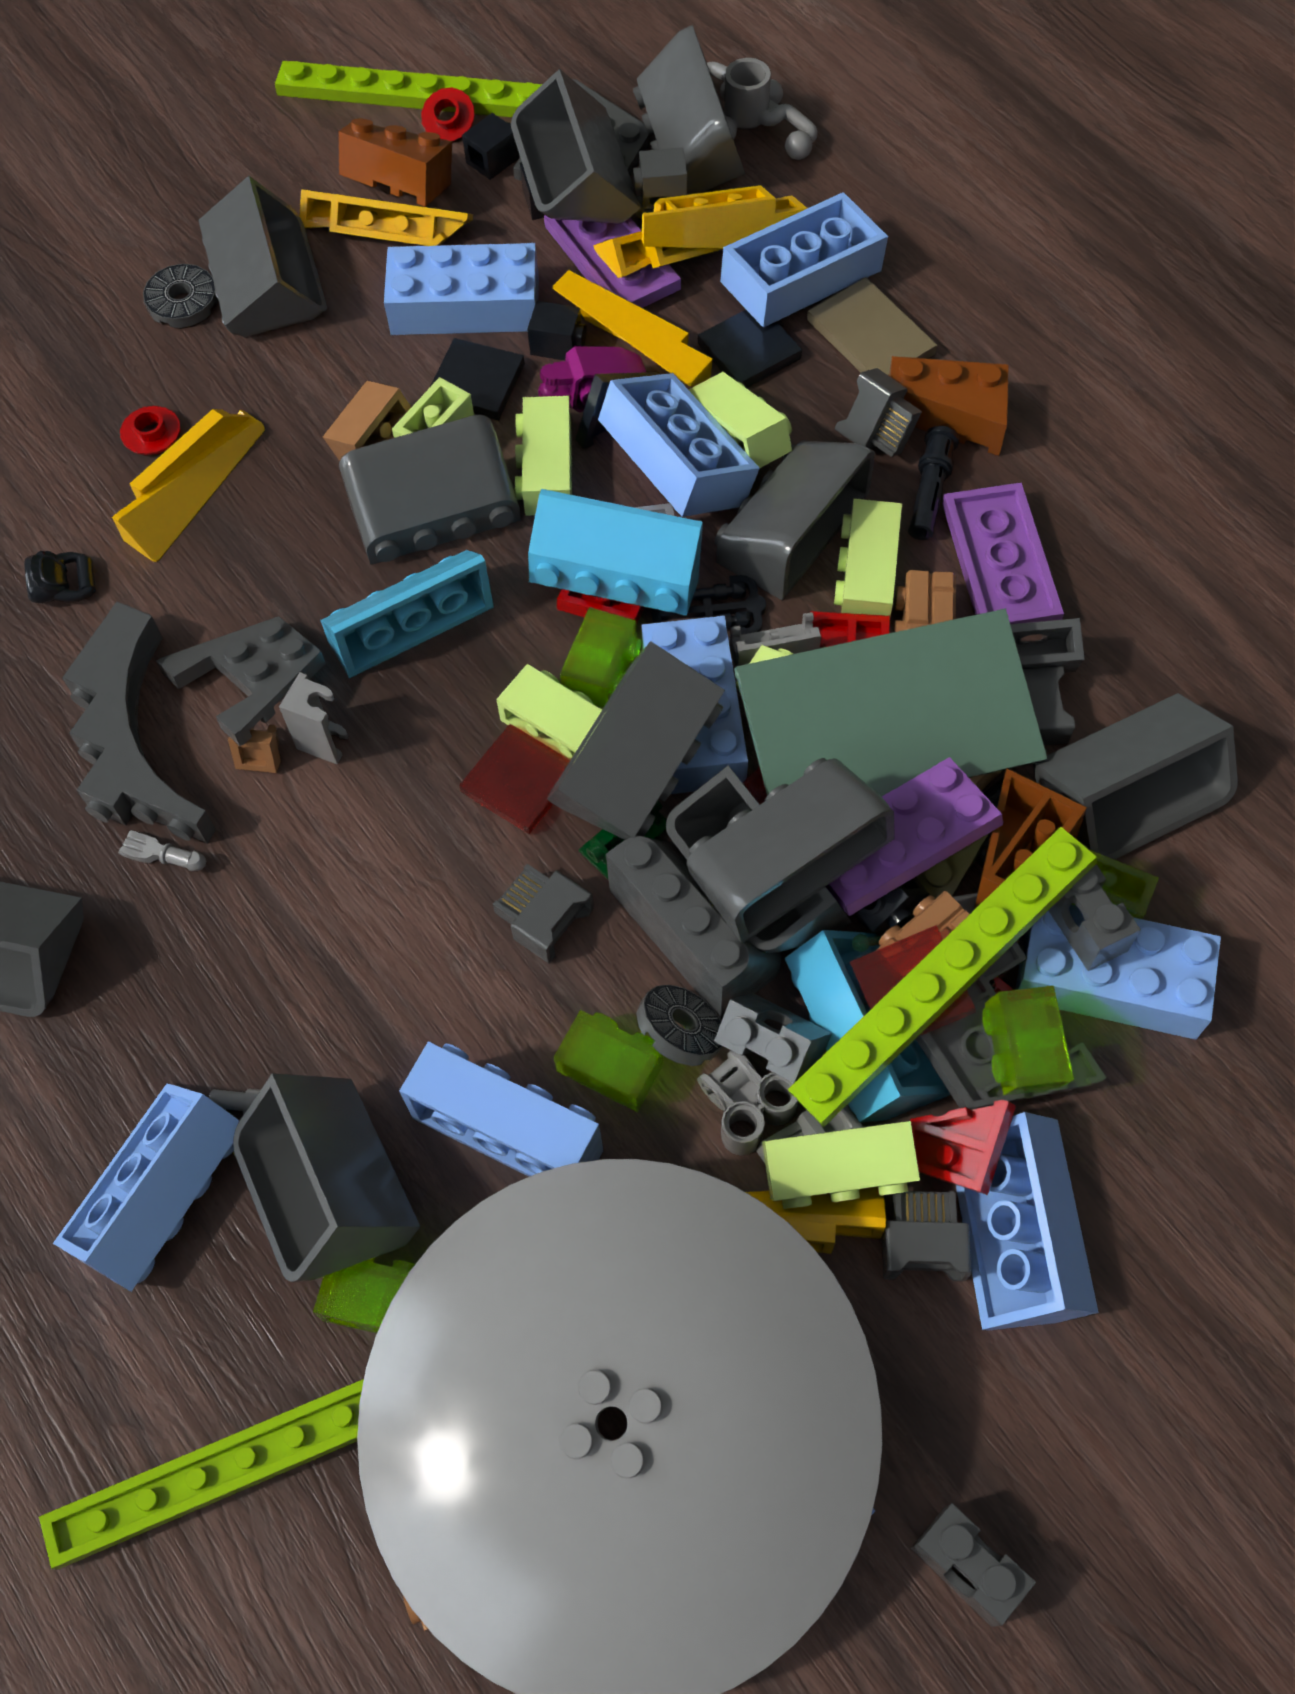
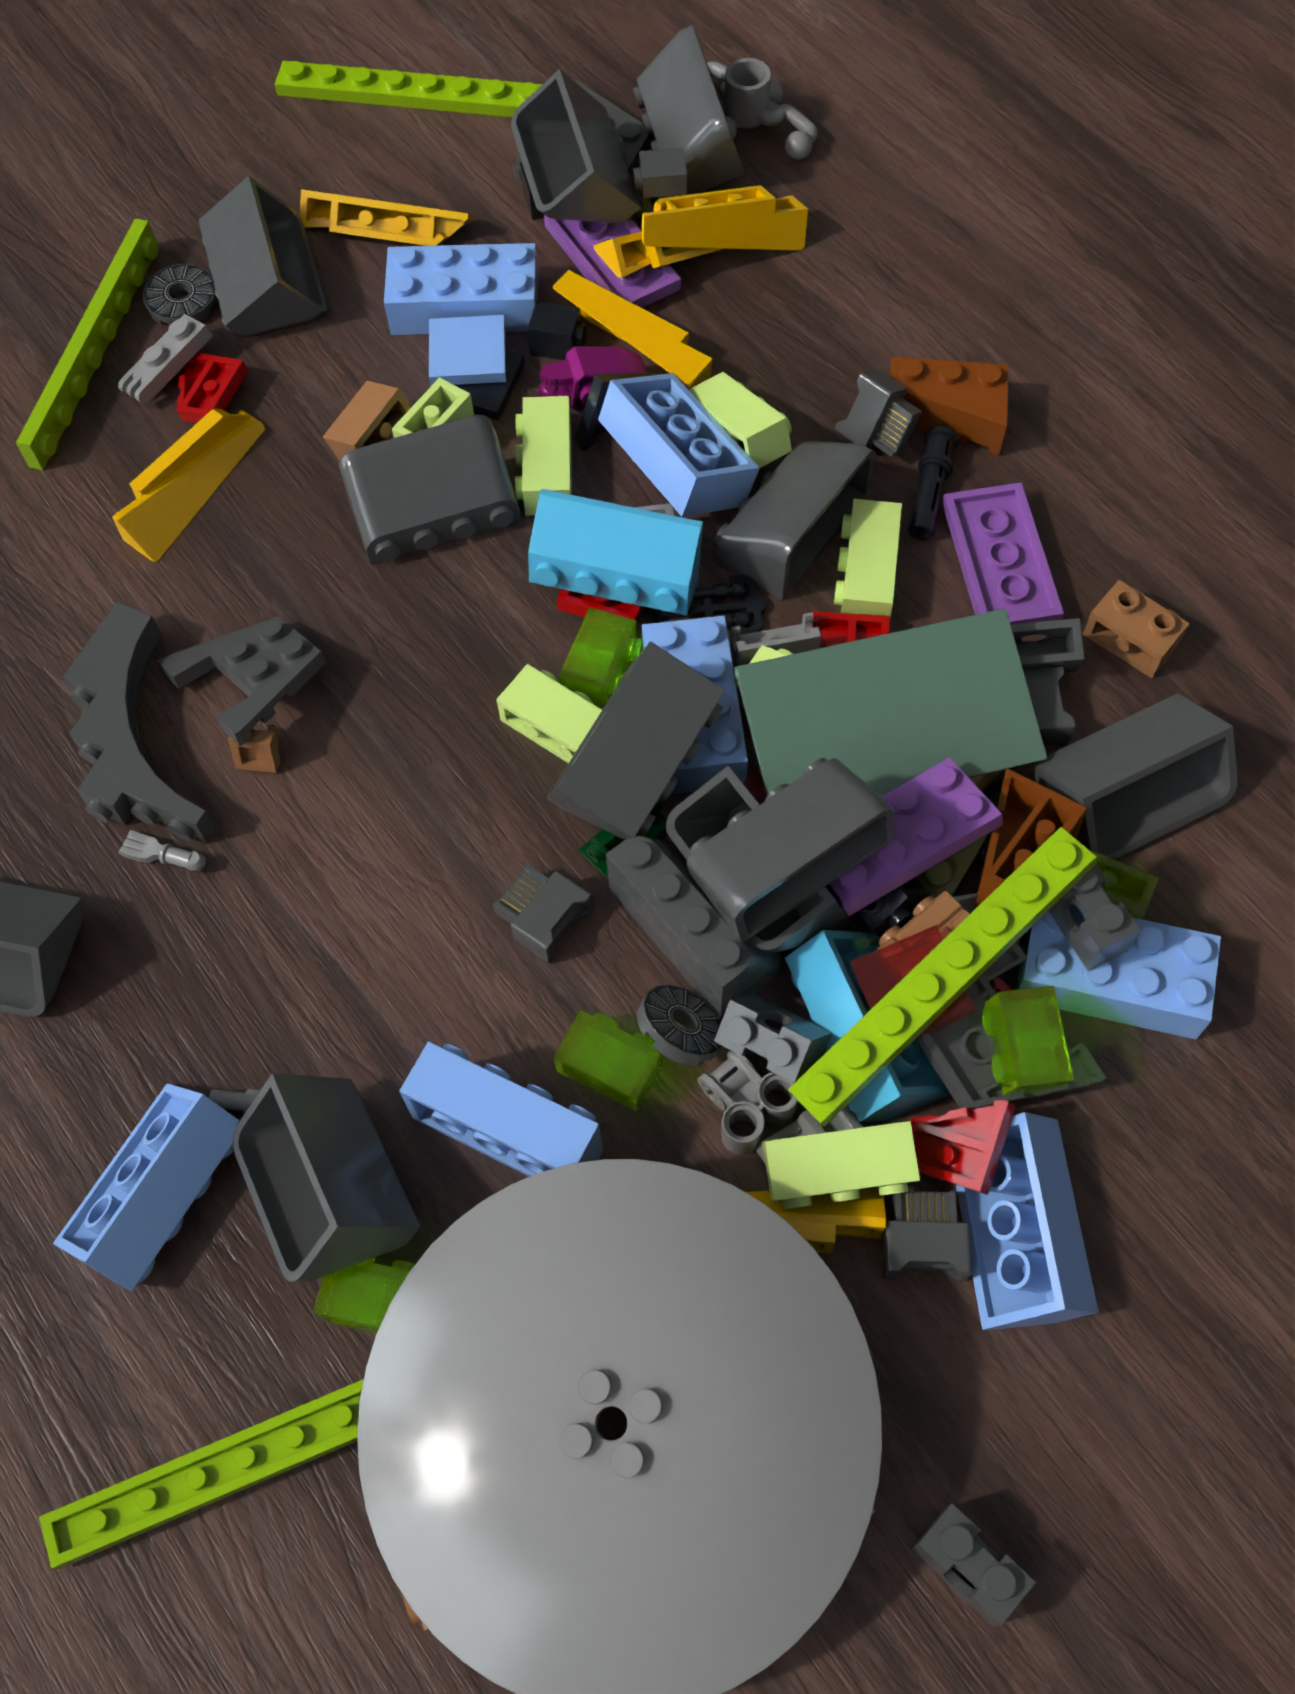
(48, 578): black piece -> none
(87, 346): none -> lime plate
(152, 441): red piece -> none
(165, 359): none -> light grey hinge
(208, 384): none -> red wing
(308, 721): light grey hinge -> none
(396, 158): dark orange wedge -> none
(409, 612): medium azure slope -> none
(458, 124): red piece -> none
(467, 349): none -> light blue tile
(490, 146): black brick -> none
(515, 778): clear red tile -> none
(747, 349): black tile -> none
(803, 259): light blue brick -> none
(869, 328): dark tan tile -> none
(925, 599): medium nougat brick -> none
(1135, 628): none -> medium nougat brick

